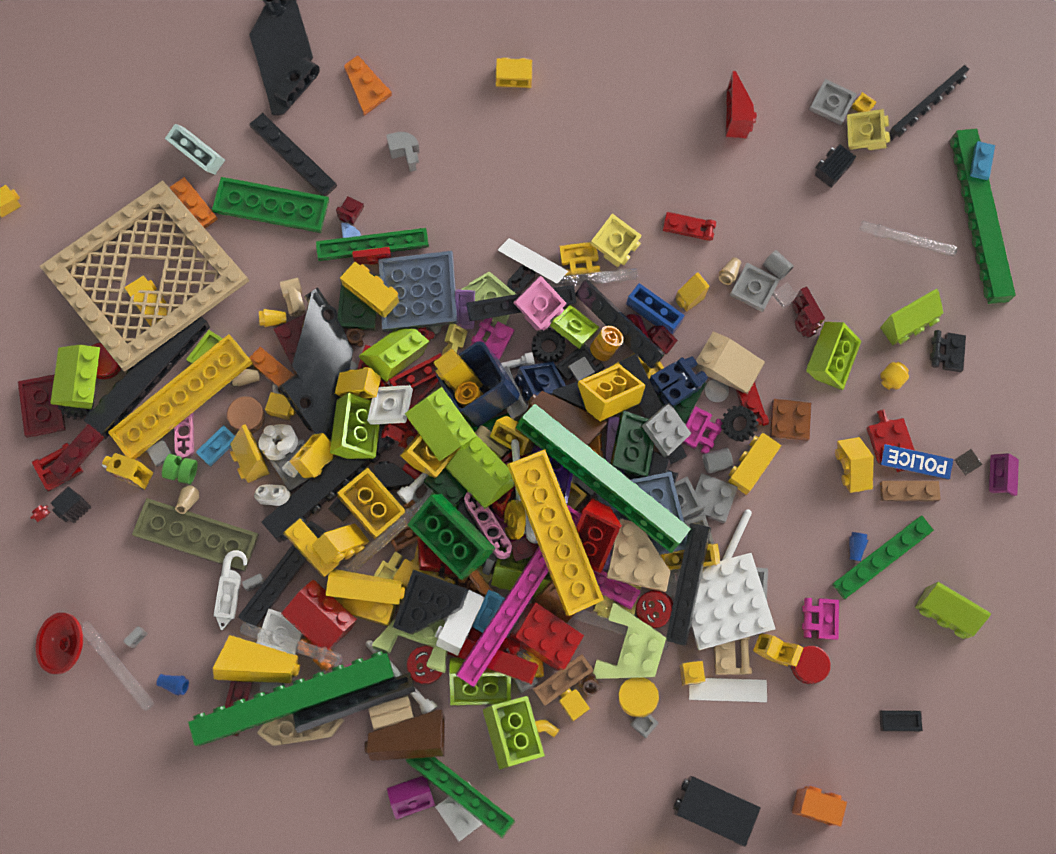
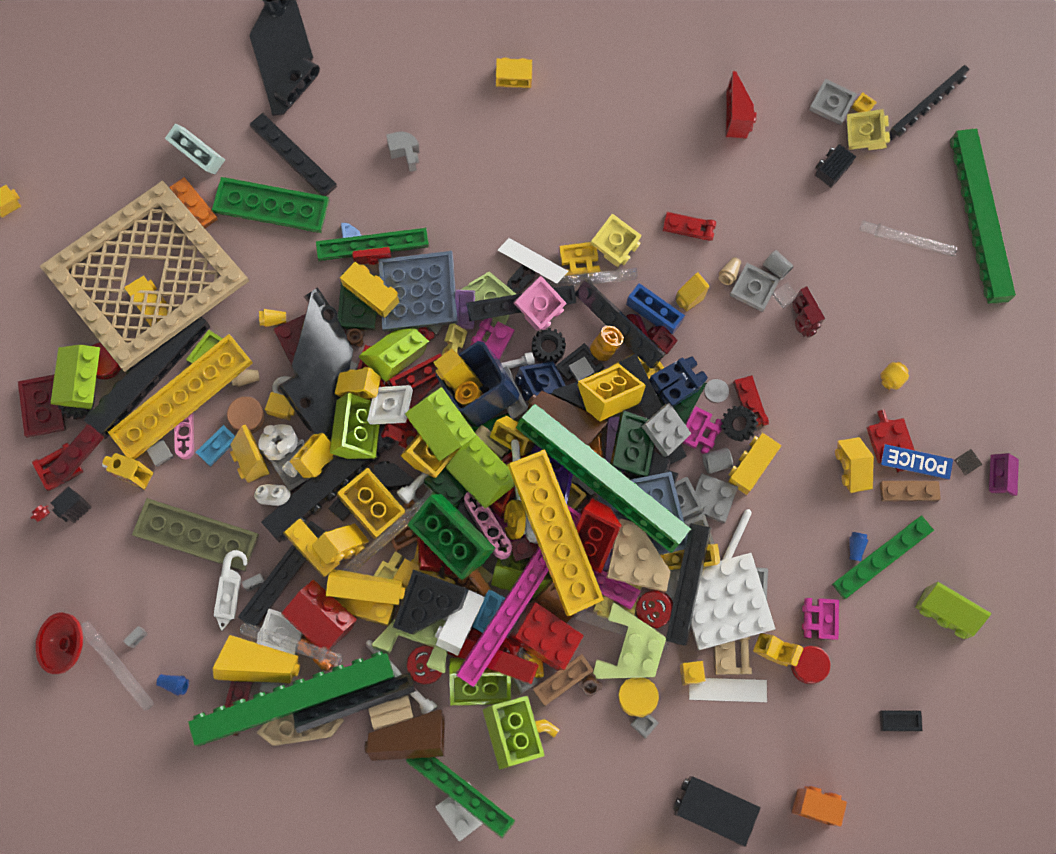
(179, 469): bright green wheel -> none
(188, 497): tan cone -> none
(270, 367): orange plate -> none
(292, 293): tan piece -> none
(349, 210): dark red bracket -> none
(366, 85): orange wing -> none
(410, 797): magenta panel -> none
(414, 473): red tile -> none
(490, 562): light grey tile -> none
(573, 704): yellow brick -> none
(574, 326): lime plate -> none
(729, 363): tan slope -> none
(790, 419): dark orange plate -> none
(834, 354): lime slope -> none
(913, 318): lime slope -> none
(953, 351): black plate -> none
(982, 160): dark azure plate -> none

